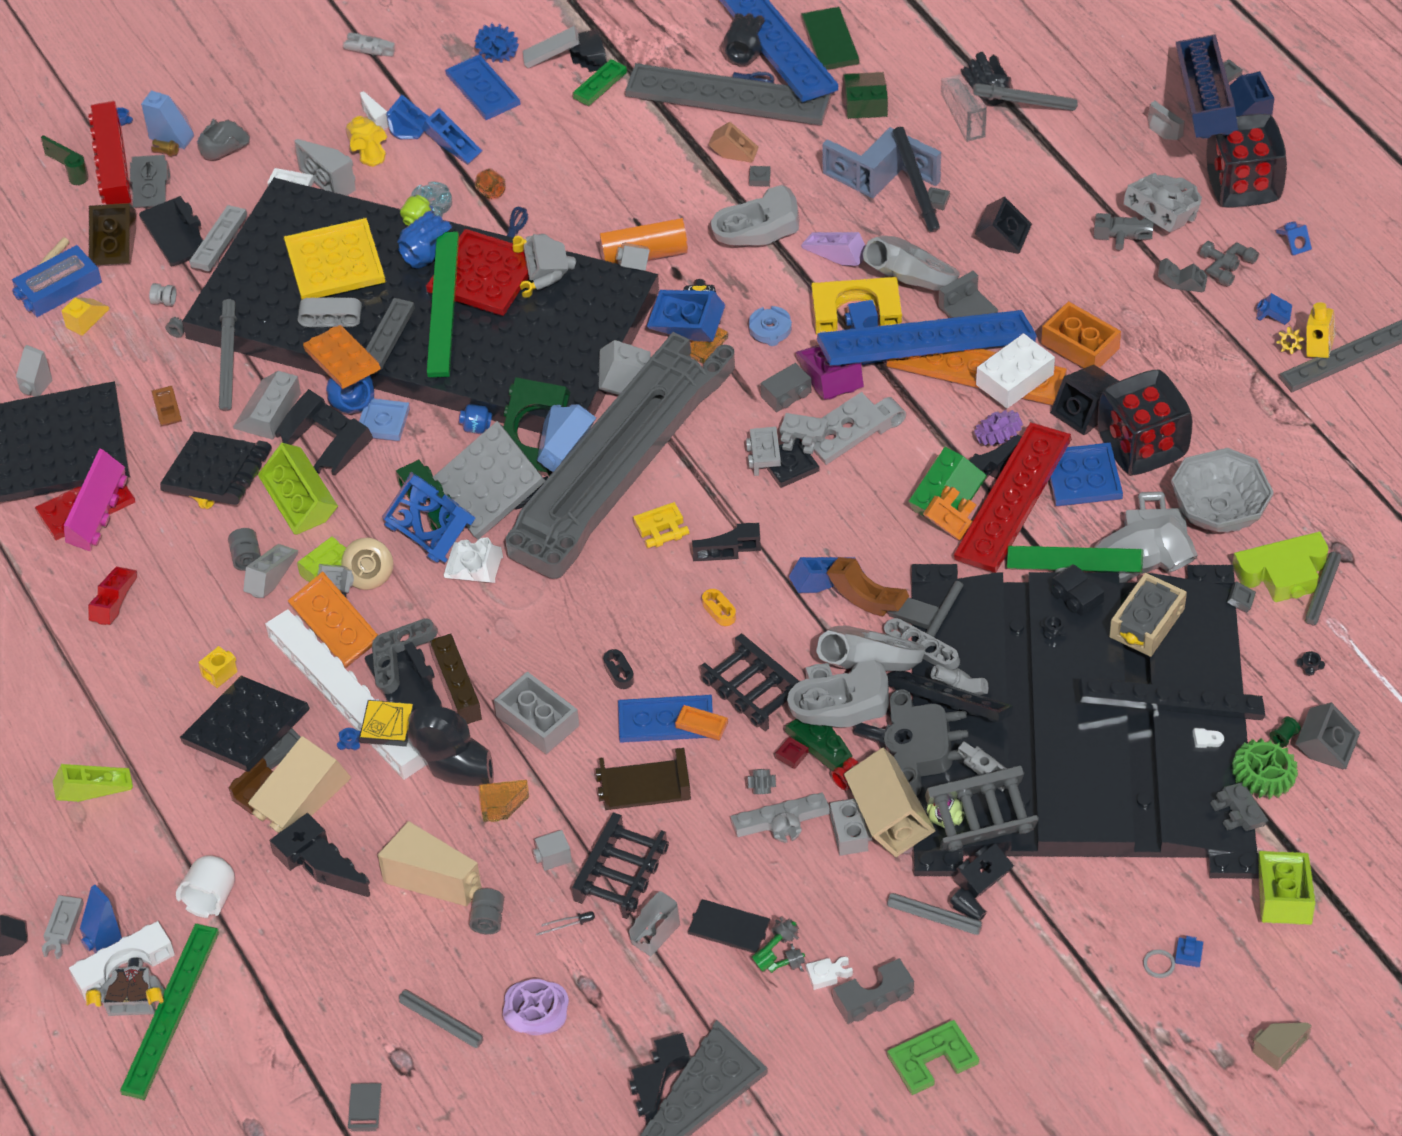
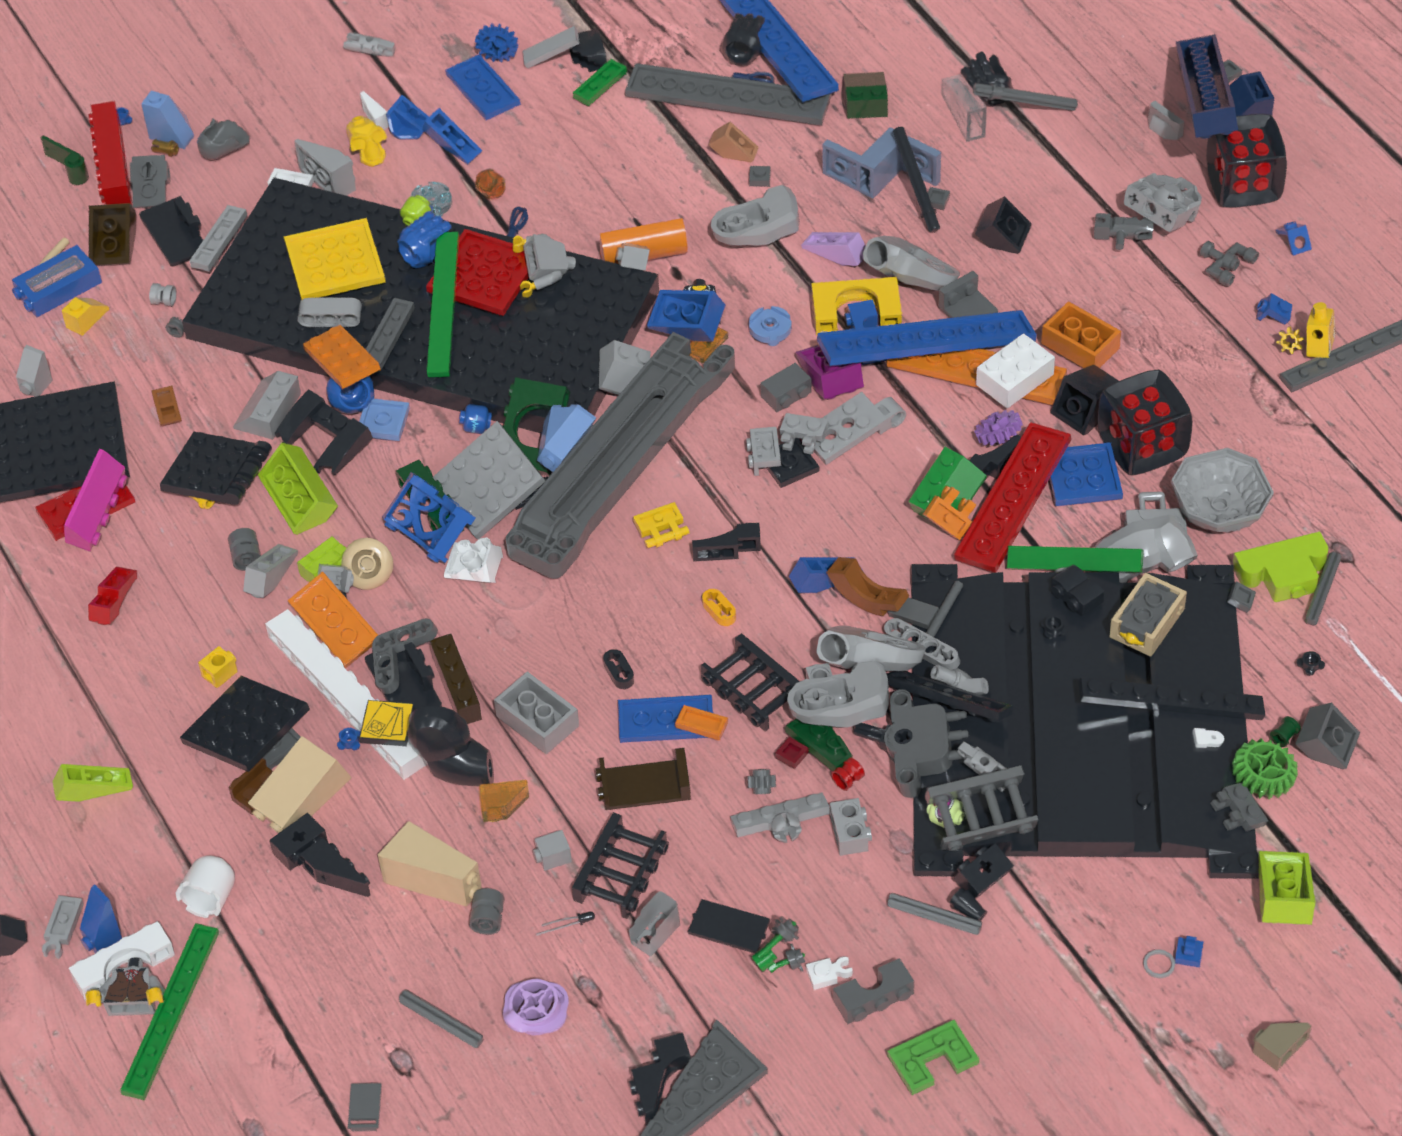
(227, 354): dark grey axle -> none
(830, 38): dark green tile -> none
(888, 803): tan slope -> none
(1188, 279): dark grey slope -> none

